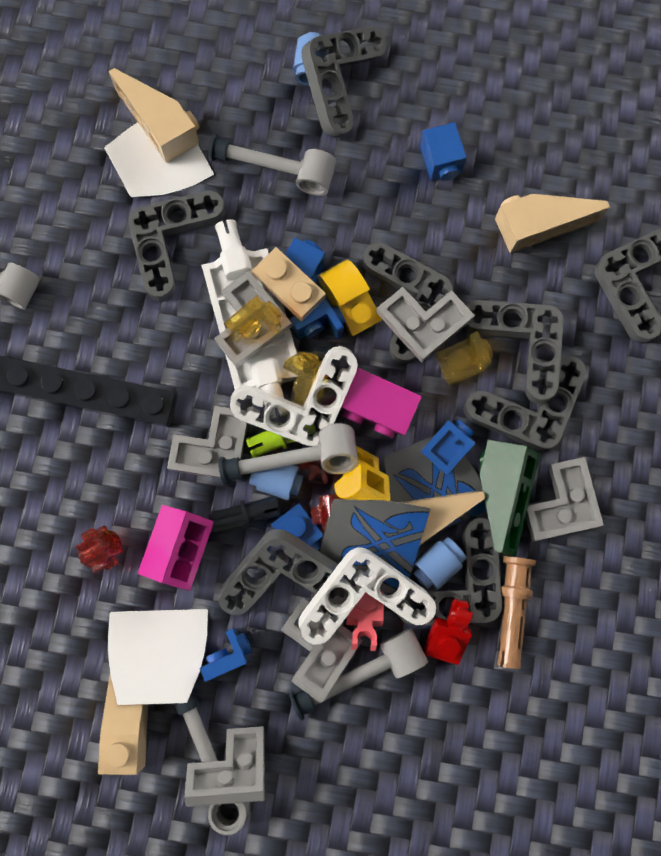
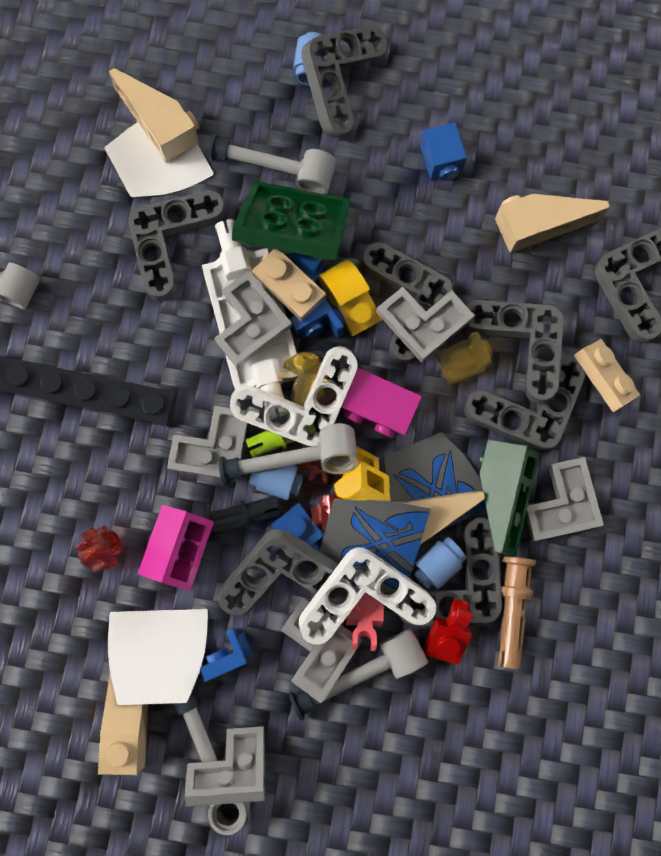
(248, 318): clear yellow bracket -> none
(292, 220): none -> dark green plate
(449, 445): blue bracket -> none
(607, 375): none -> tan plate

